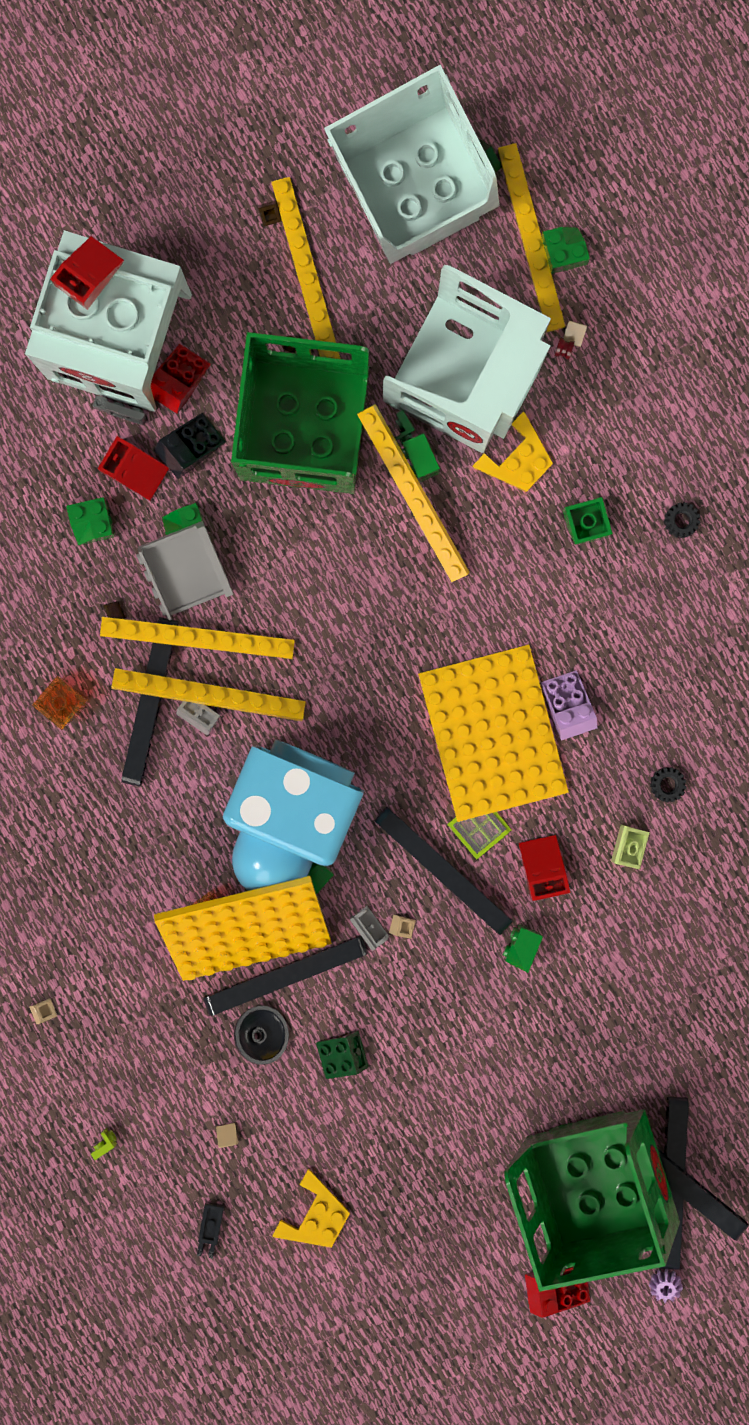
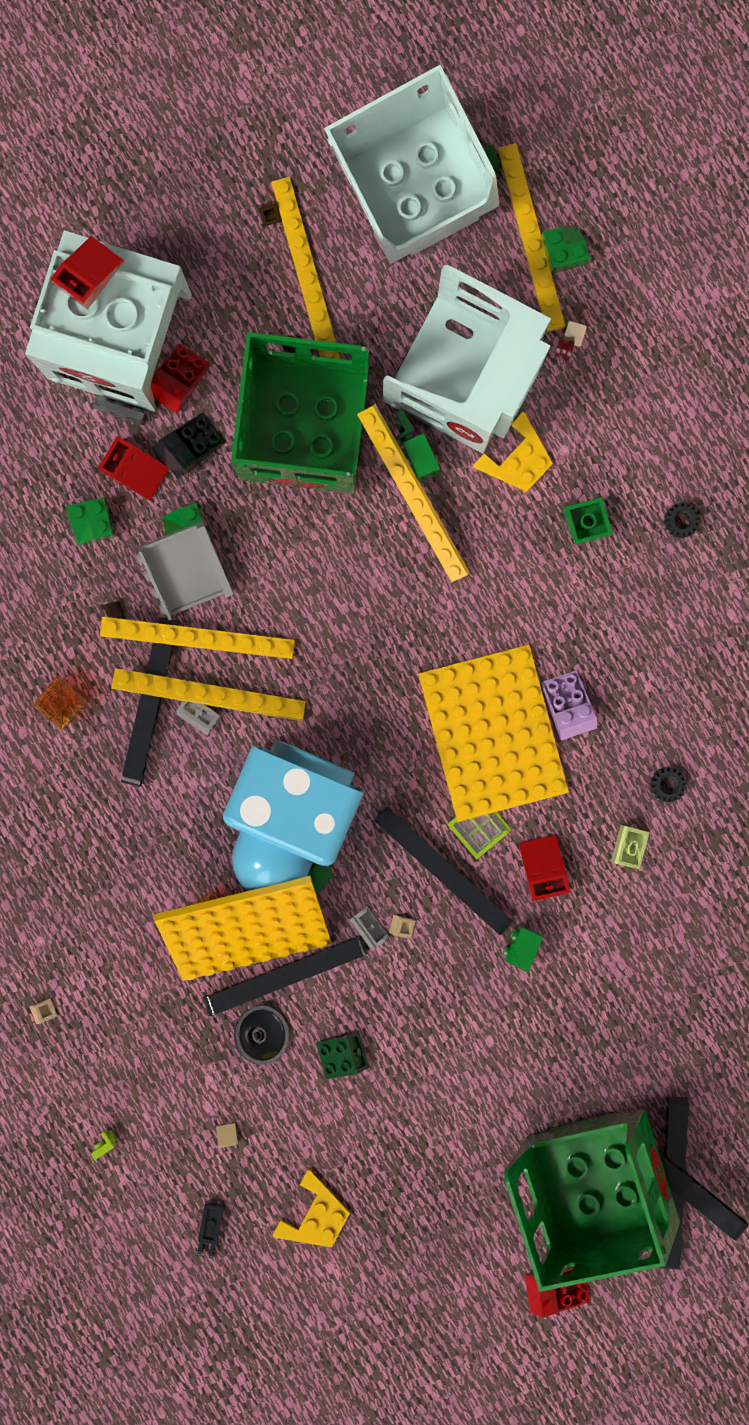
(664, 1292): lavender gear -> none

